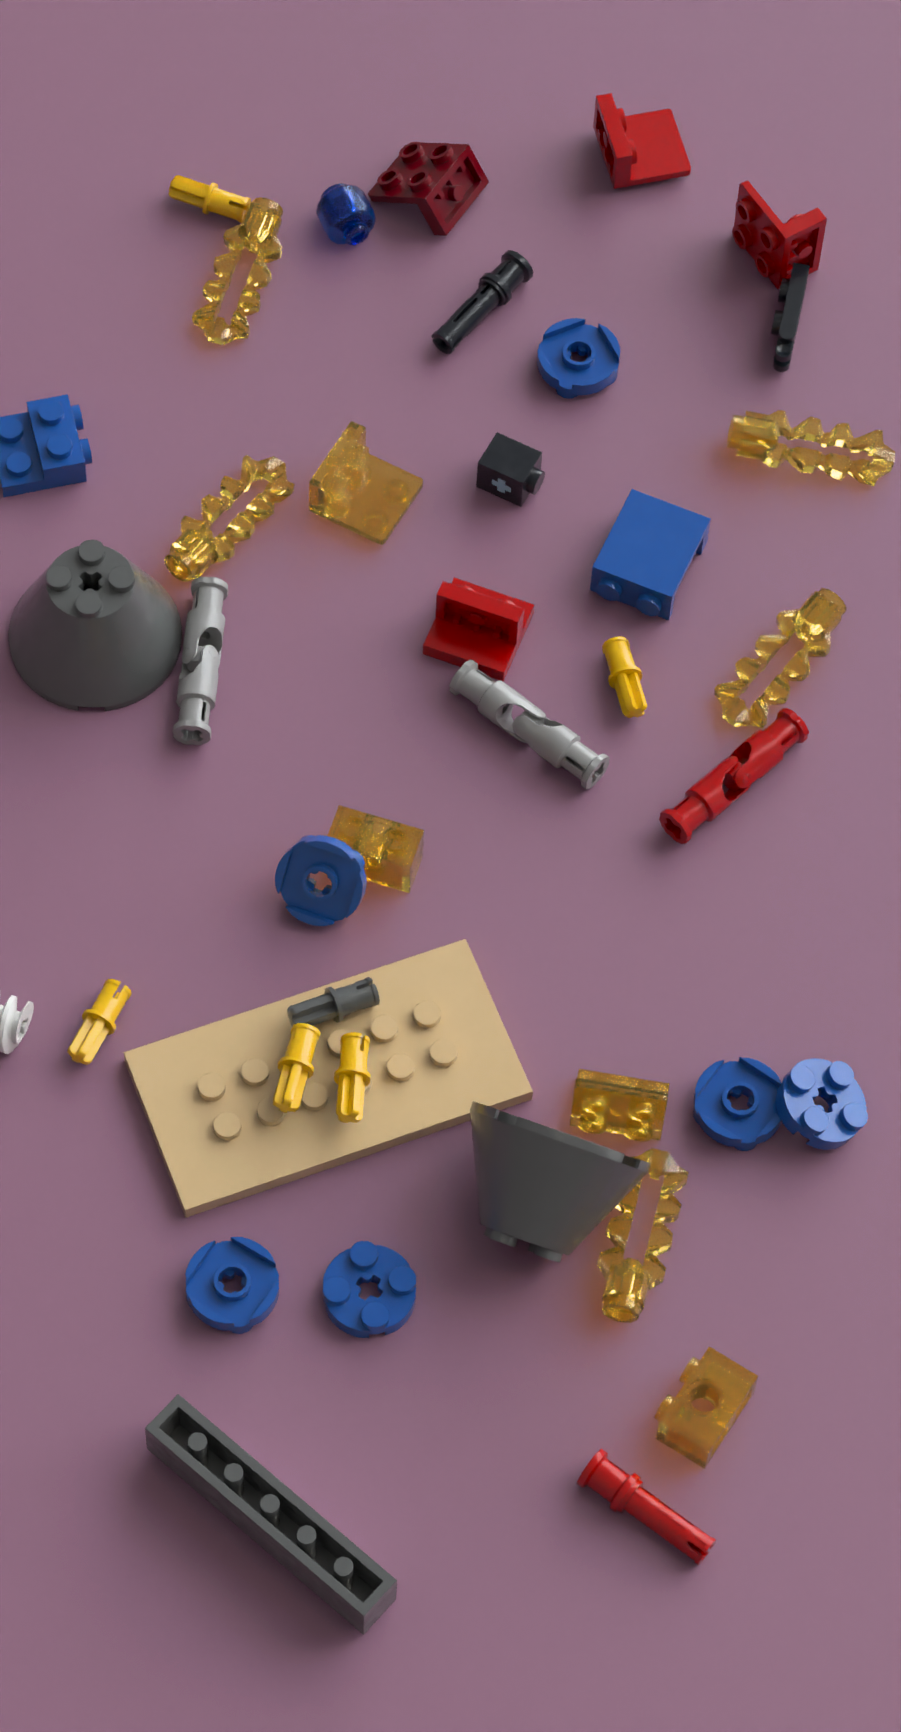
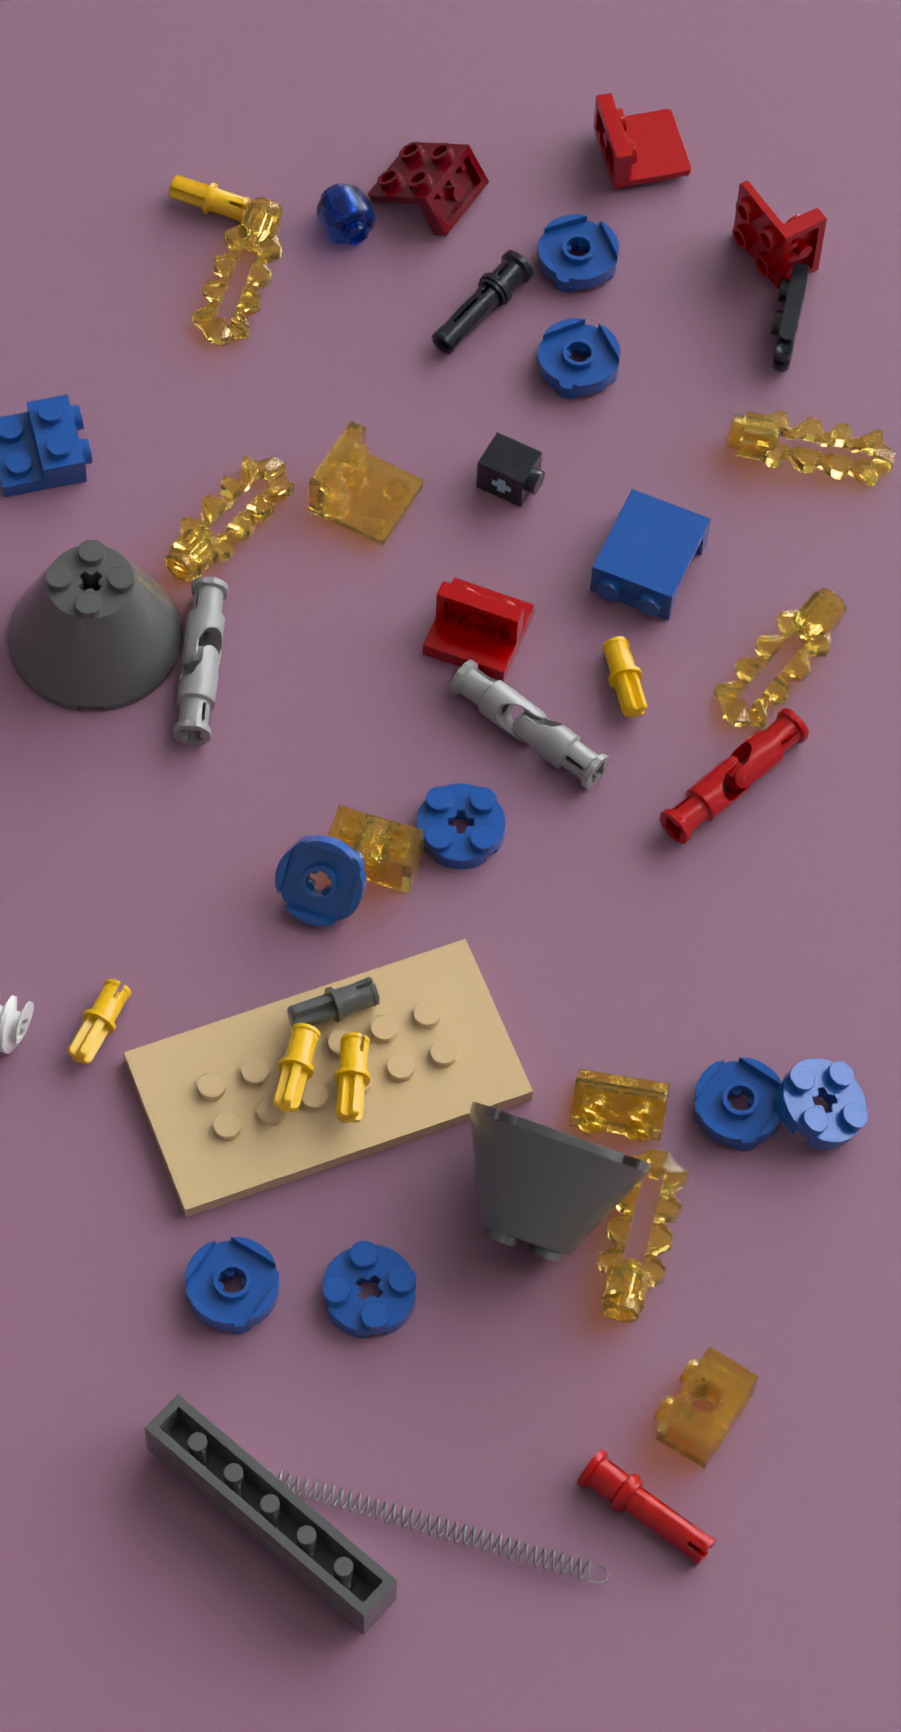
(428, 1520): none -> light grey piece
(464, 802): none -> blue plate
(577, 272): none -> blue plate

